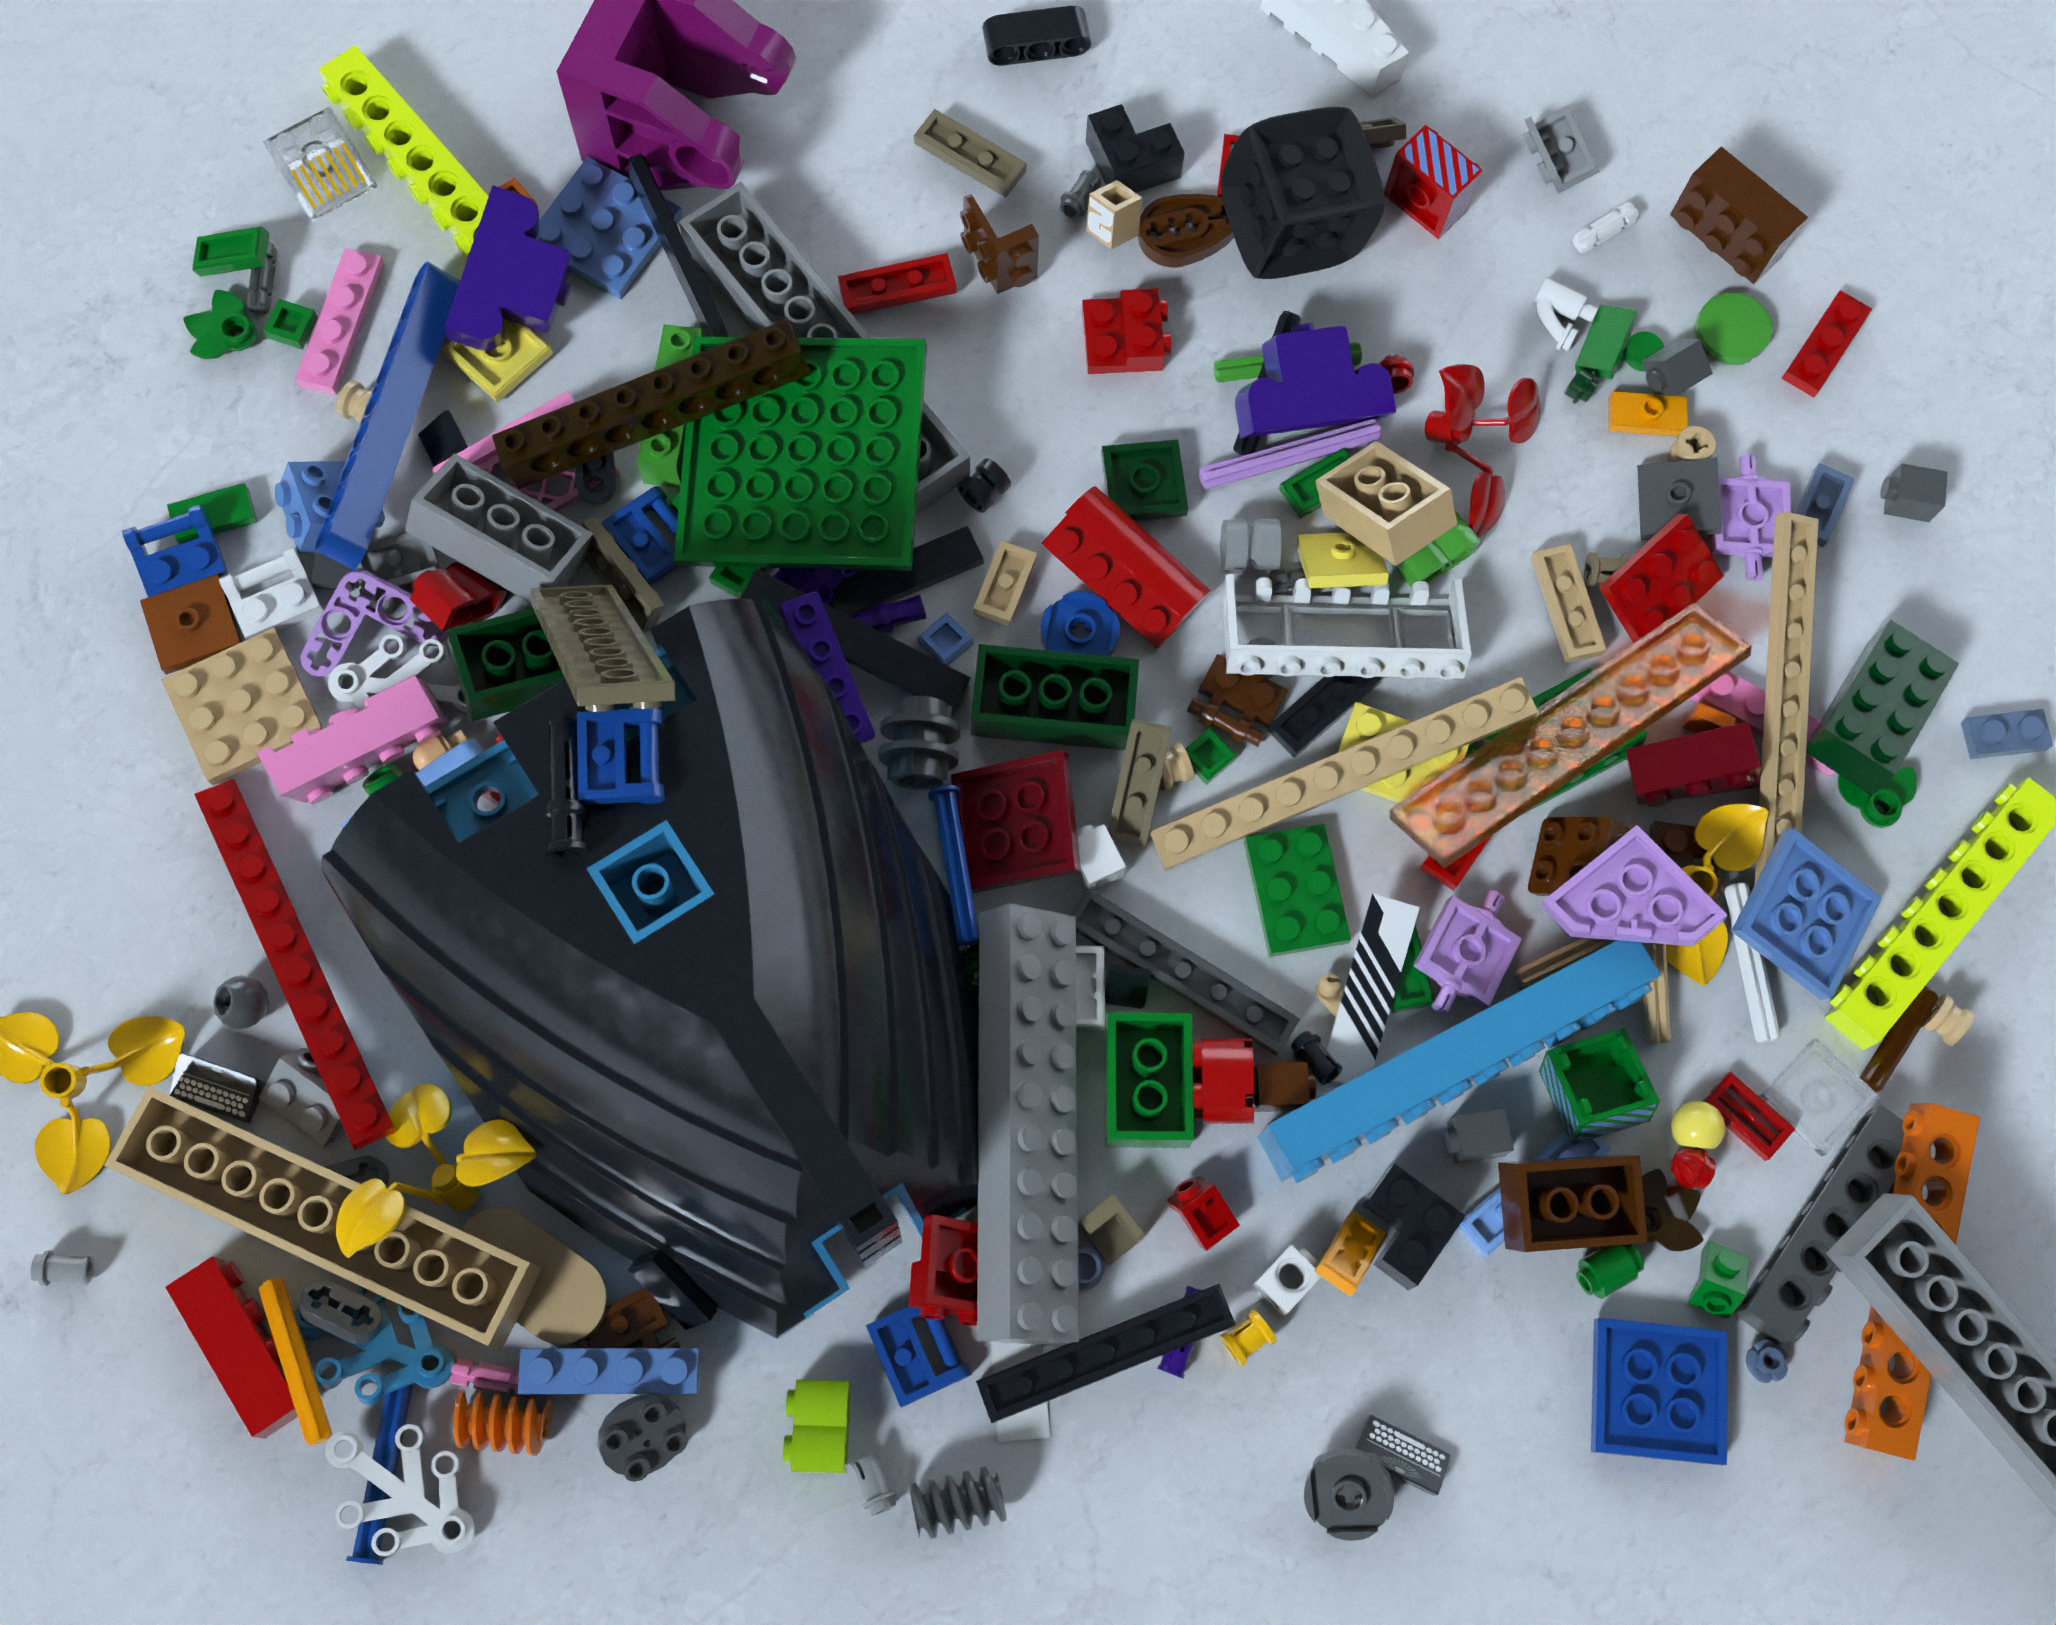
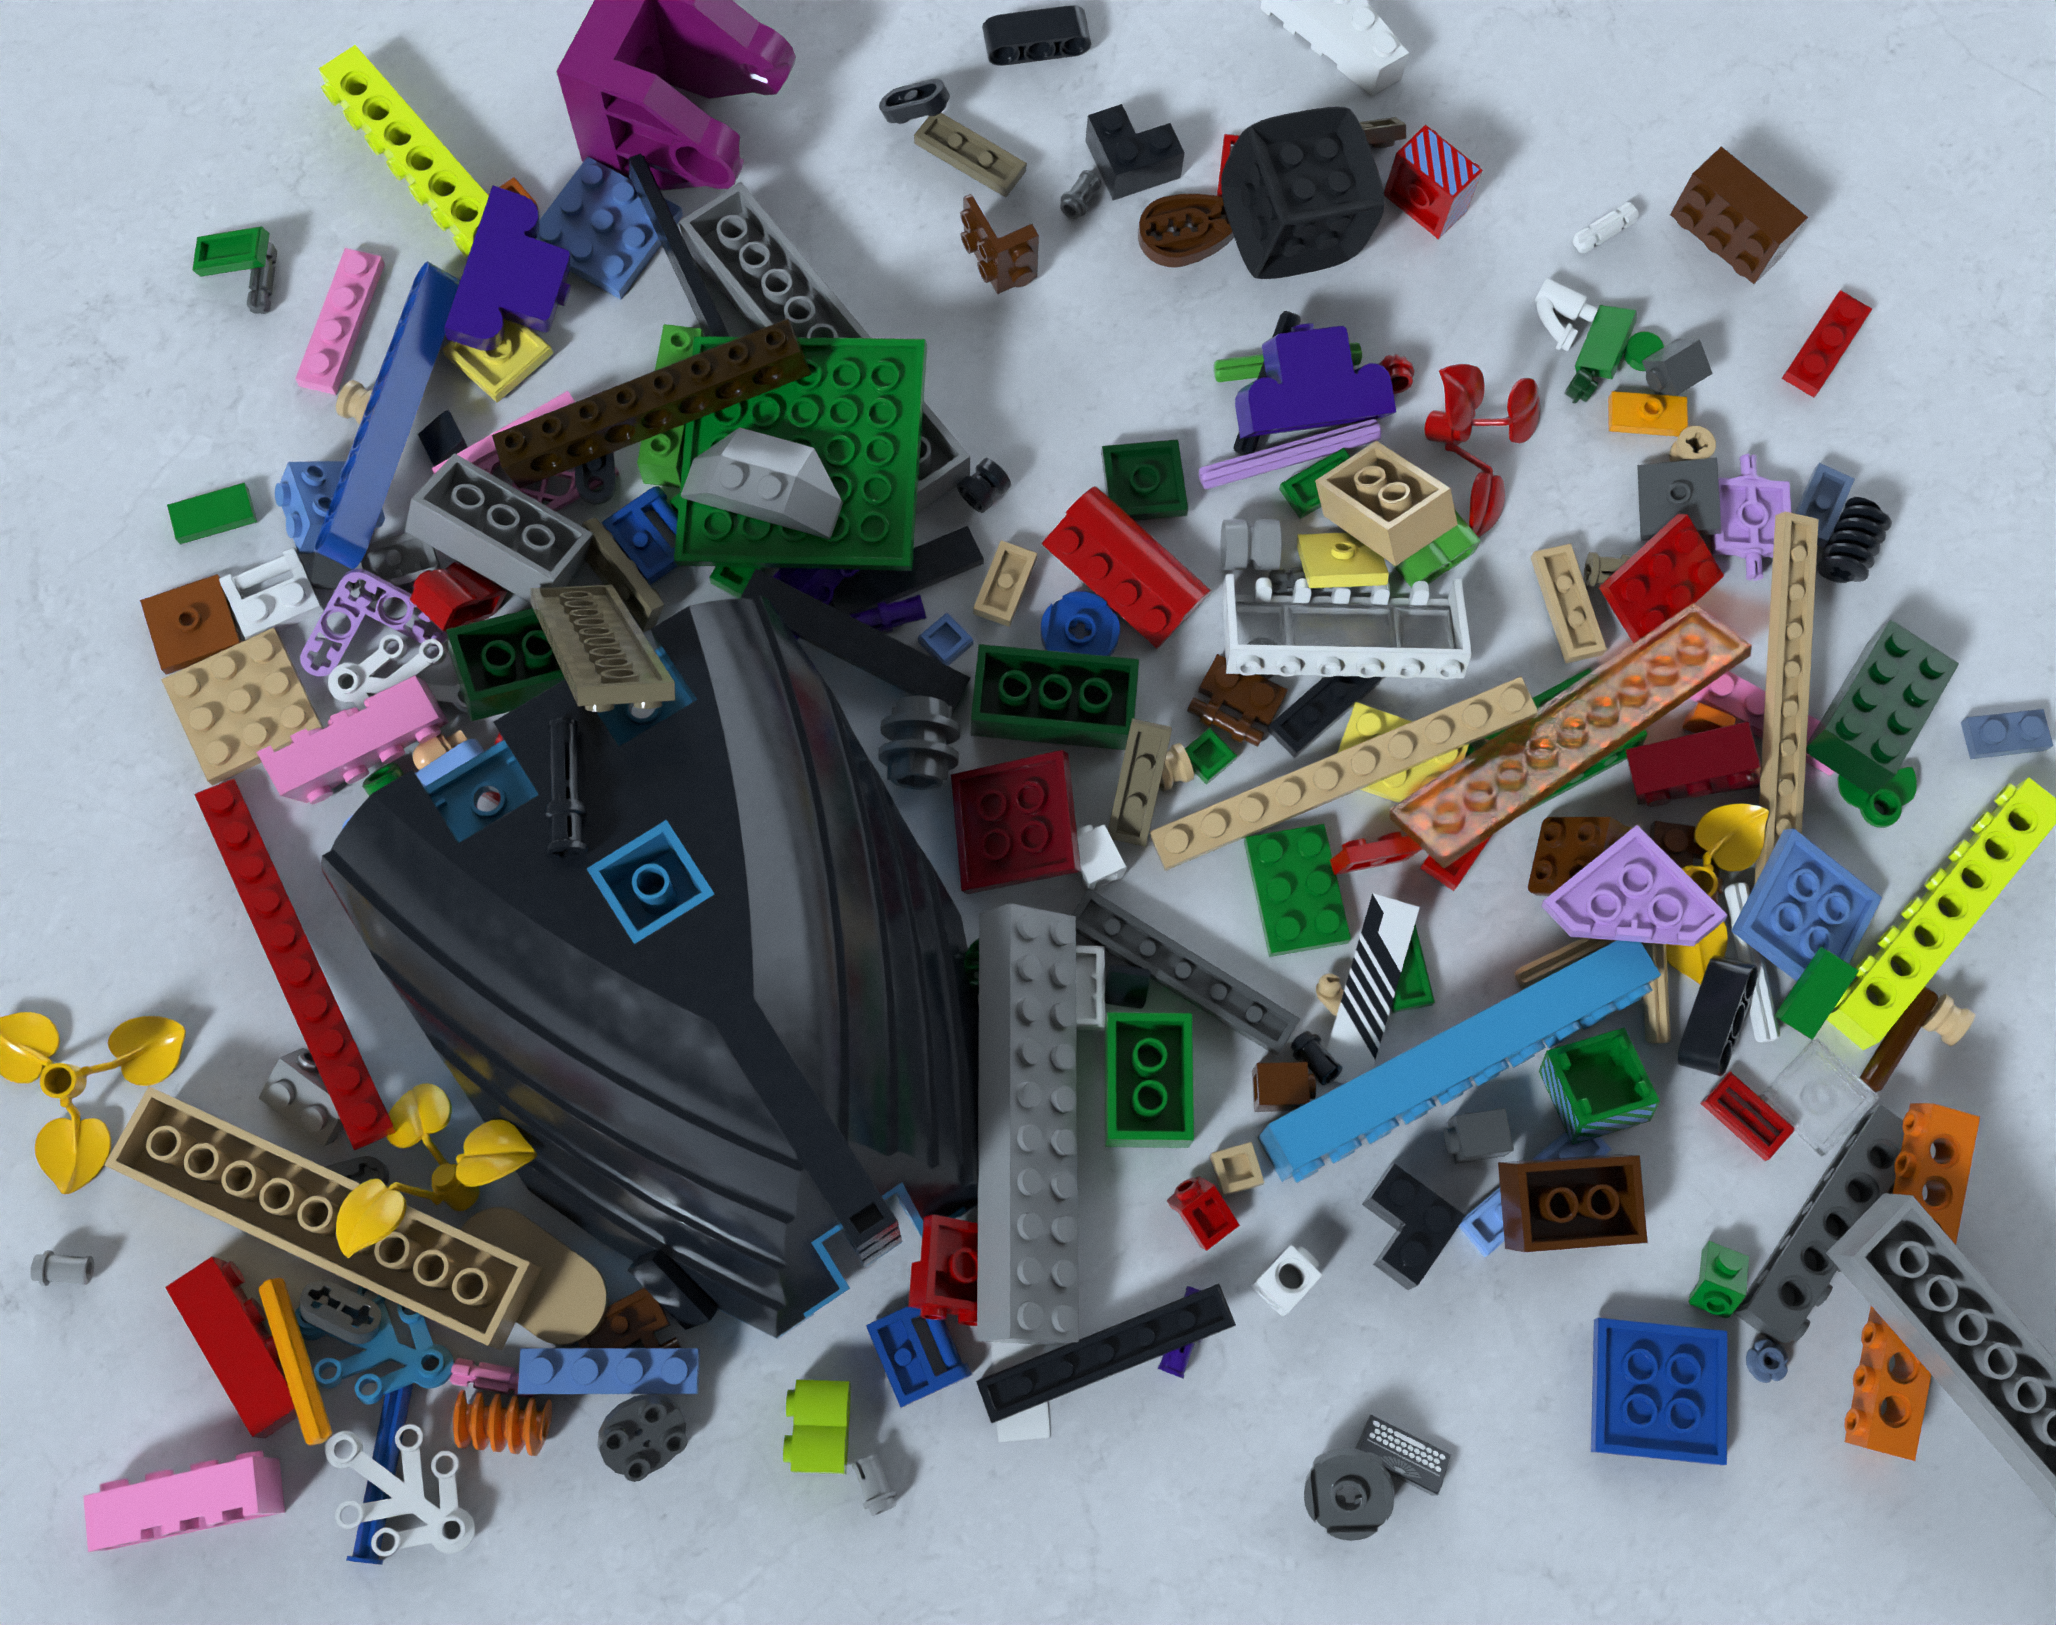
(179, 563): blue plate -> none
(183, 1502): none -> bright pink wedge
(216, 328): green plate -> none
(216, 1087): slope -> none
(240, 1002): dark grey piece -> none
(290, 324): green plate -> none
(320, 163): clear slope -> none
(604, 756): blue plate -> none
(766, 482): none -> light grey wedge
(815, 634): dark purple bracket -> none
(897, 284): red plate -> none
(914, 101): none -> black plate
(955, 863): blue axle -> none
(957, 1502): dark grey piece -> none
(1090, 1267): sand blue plate -> none
(1111, 1229): dark tan panel -> none
(1114, 214): tan brick -> none
(1126, 332): red plate -> none
(1227, 1081): red brick -> none
(1237, 1169): none -> tan plate
(1248, 1337): yellow bush -> none
(1351, 1253): light orange plate -> none
(1361, 855): none -> red plate
(1467, 952): lavender plate -> none
(1561, 148): light grey bracket -> none
(1609, 1269): green brick -> none
(1669, 1213): dark brown plate -> none
(1693, 1168): red plate -> none
(1698, 1125): light yellow piece -> none
(1717, 1015): none -> black beam
(1733, 328): bright green tile -> none
(1816, 993): none -> green tile
(1854, 542): none -> black piece
(1914, 492): dark grey brick -> none

